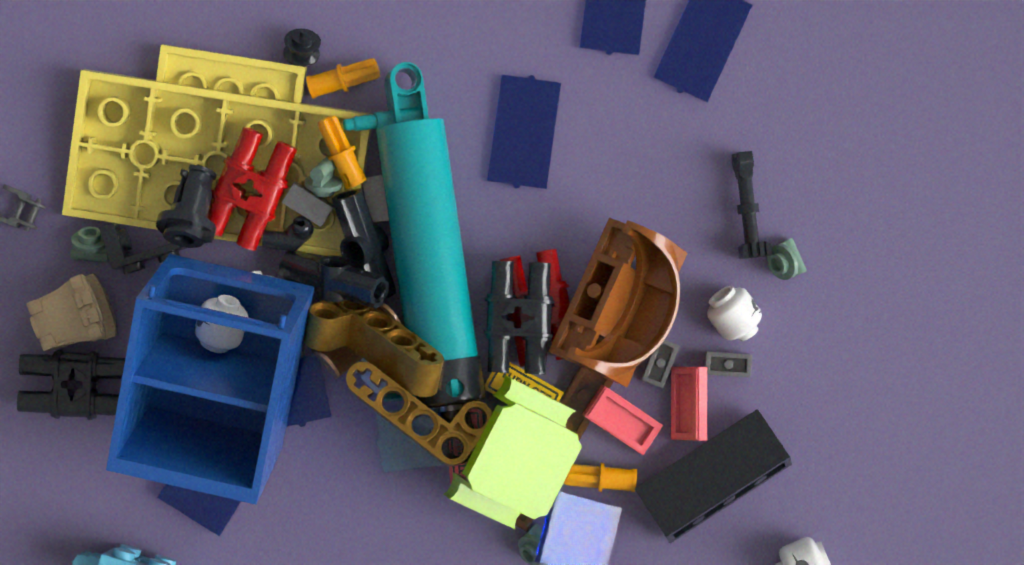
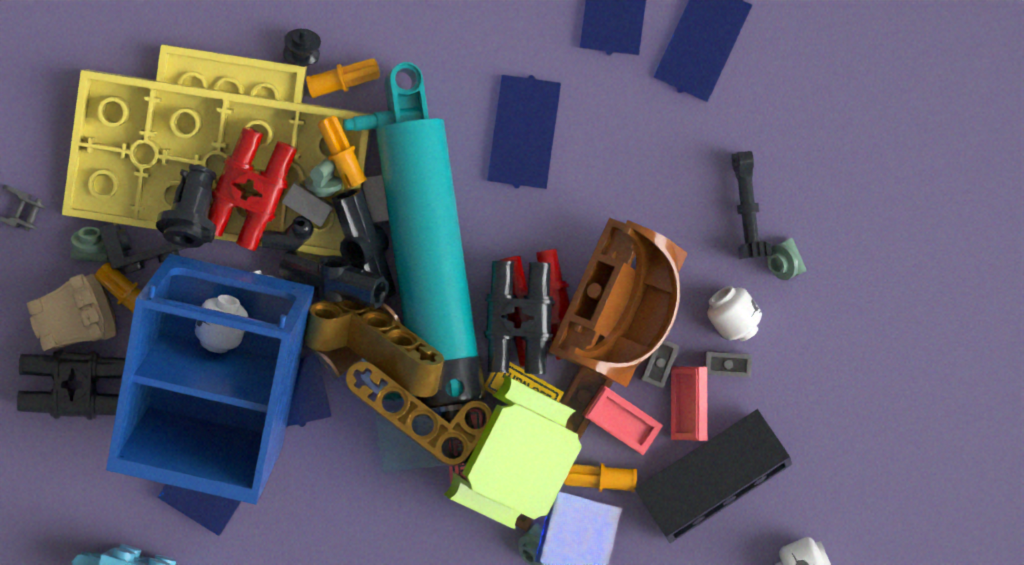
(118, 285): none -> light orange axle

